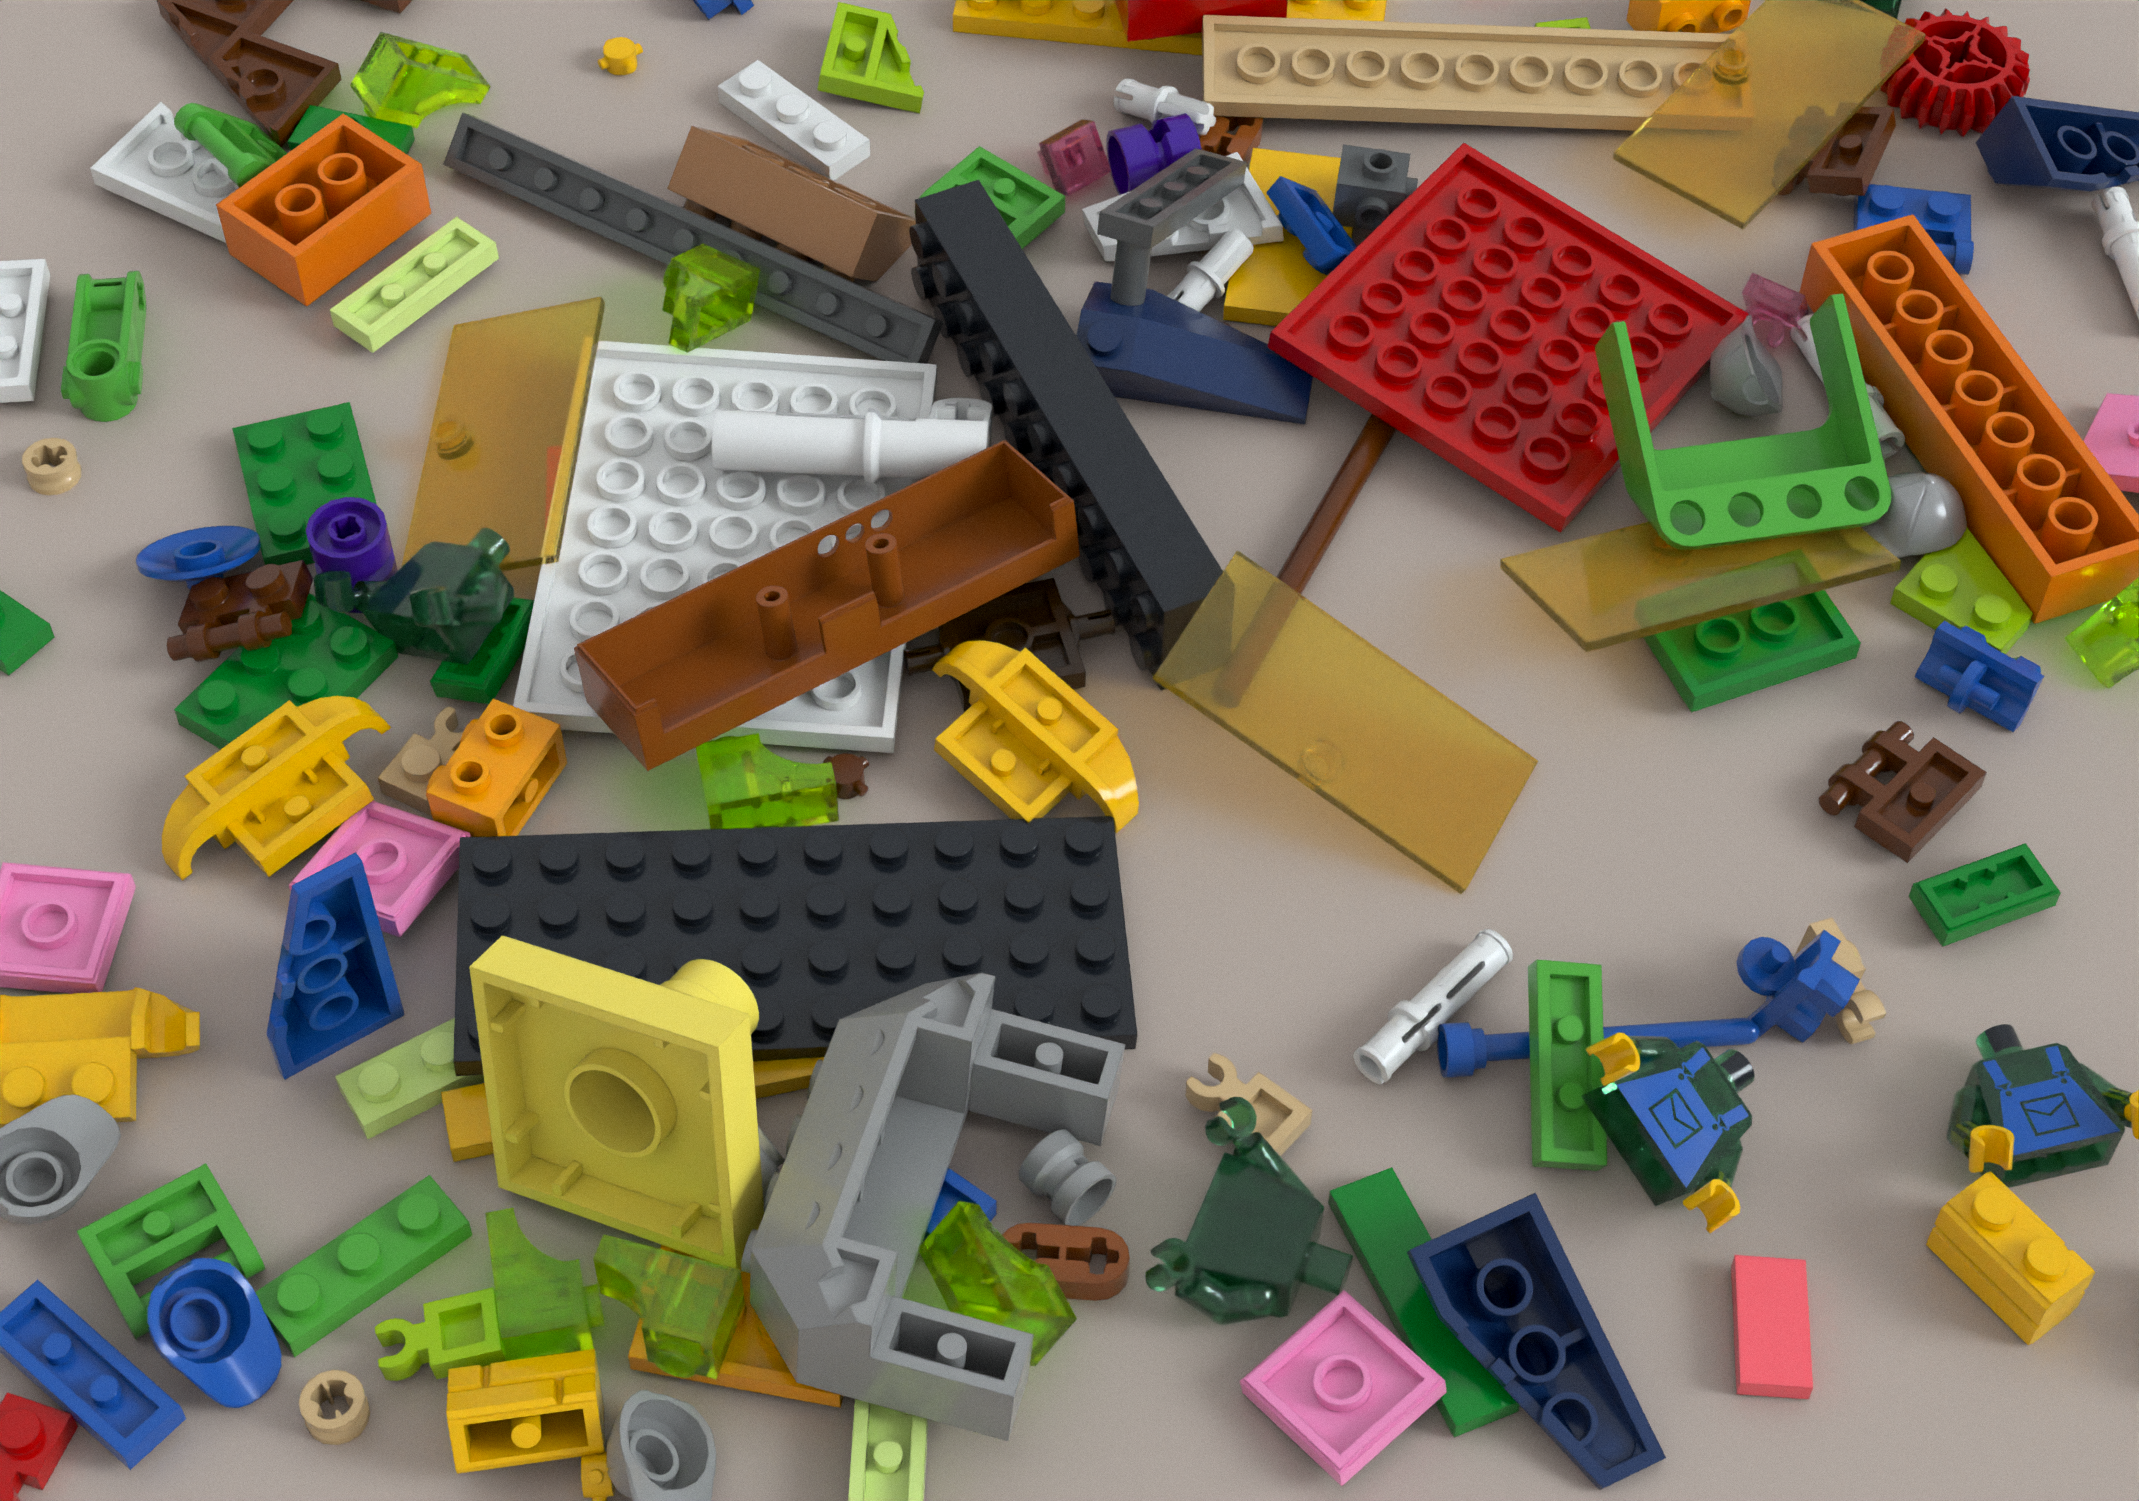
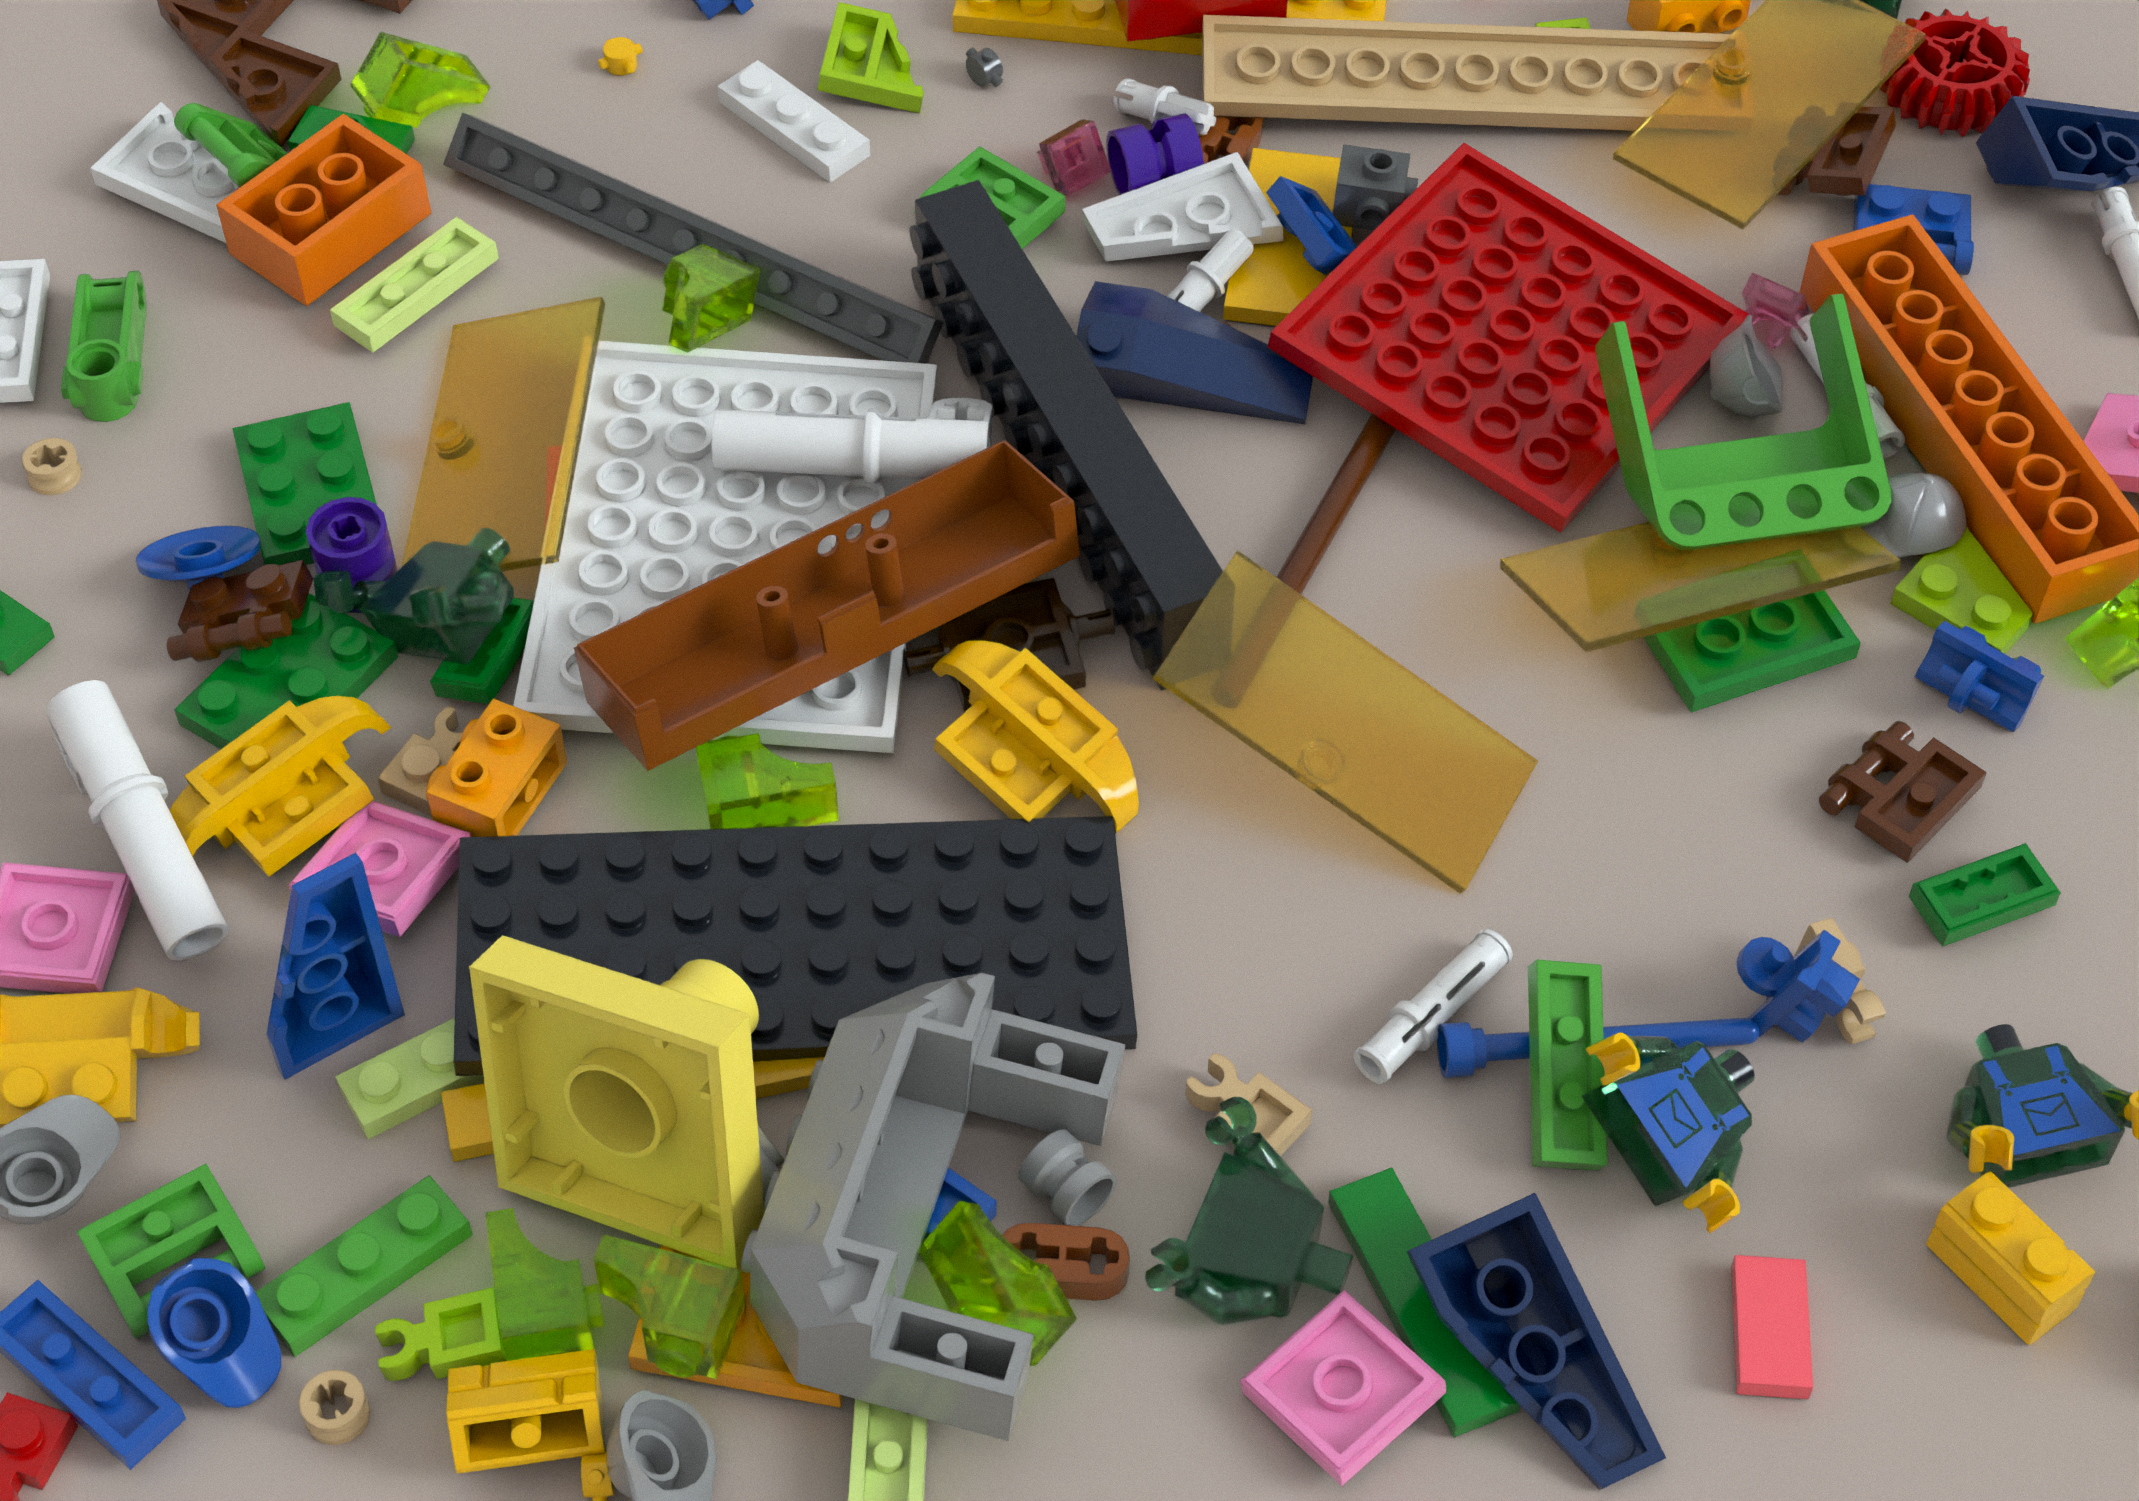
(136, 818): none -> white piece
(790, 205): medium nougat slope -> none
(849, 774): reddish brown piece -> none
(984, 67): none -> dark grey piece
(1160, 209): dark grey piece -> none

